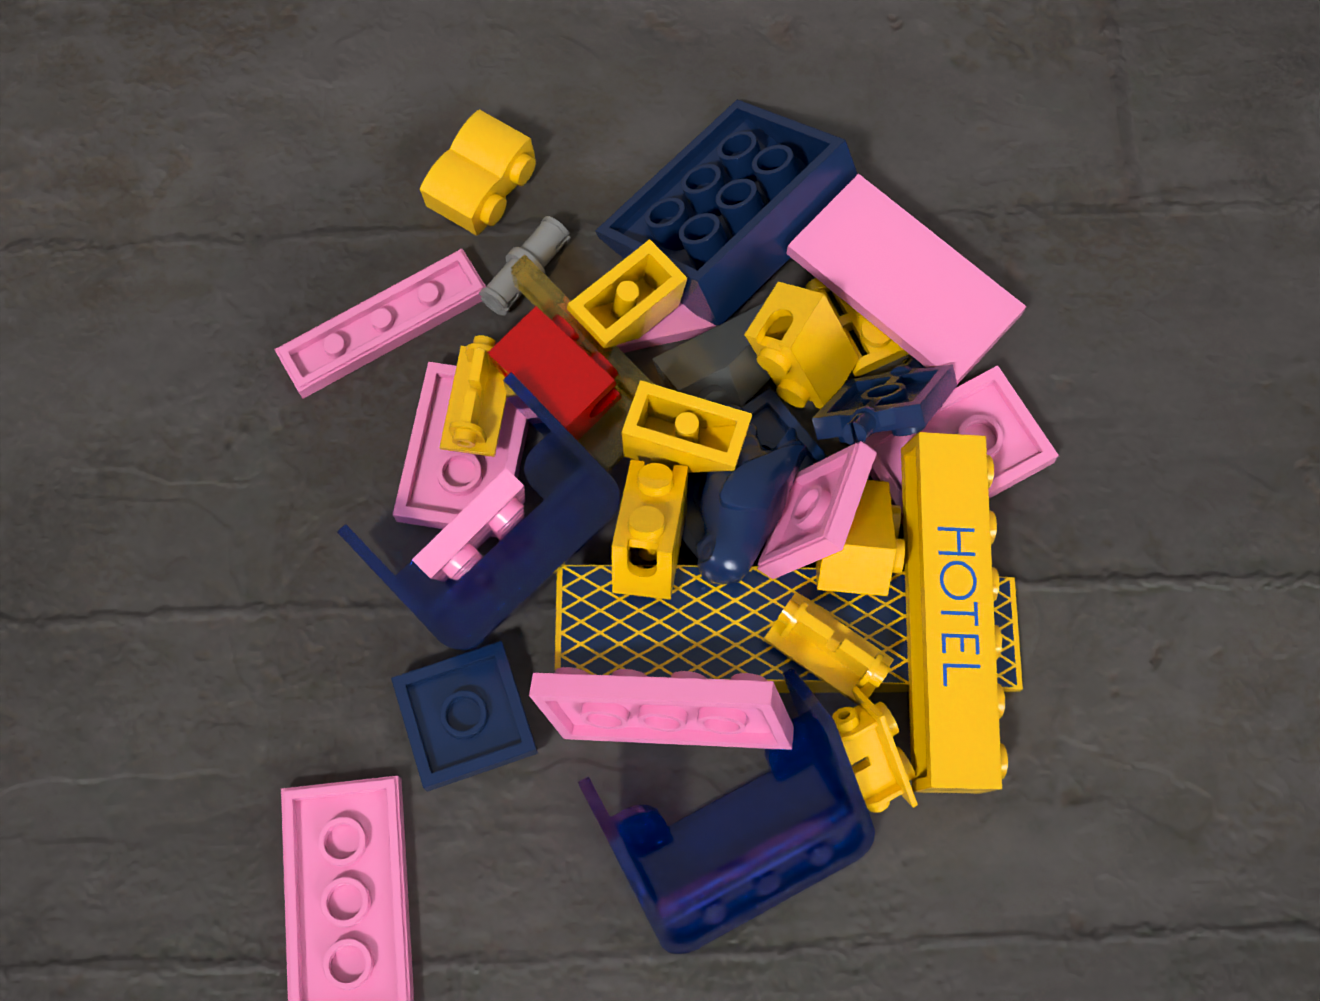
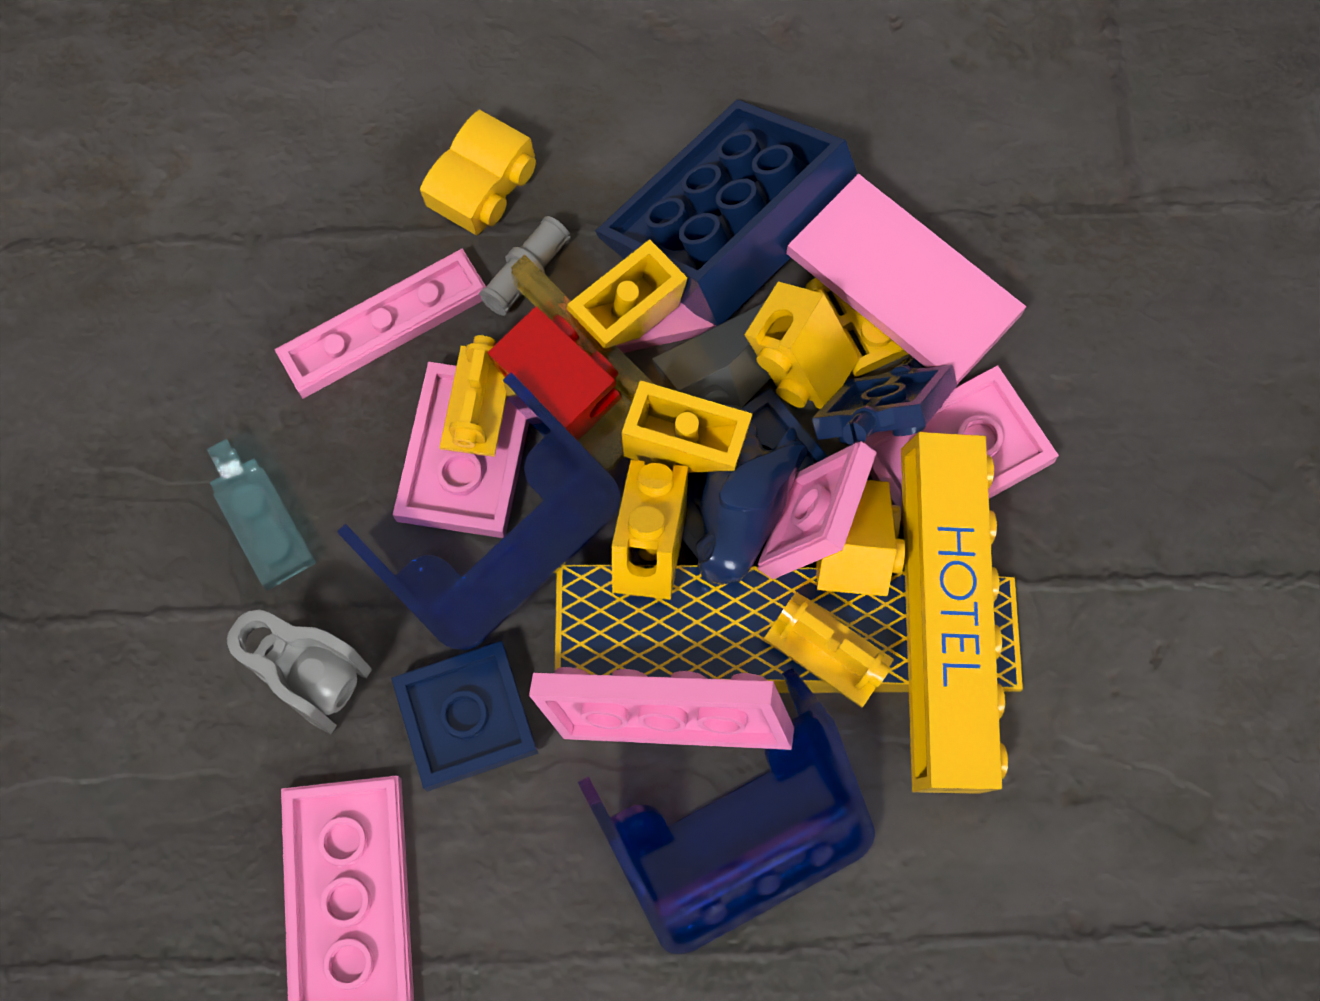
(258, 517): none -> clear light blue hinge
(300, 665): none -> light grey piece
(491, 512): bright pink plate -> none
(869, 734): yellow hinge -> none

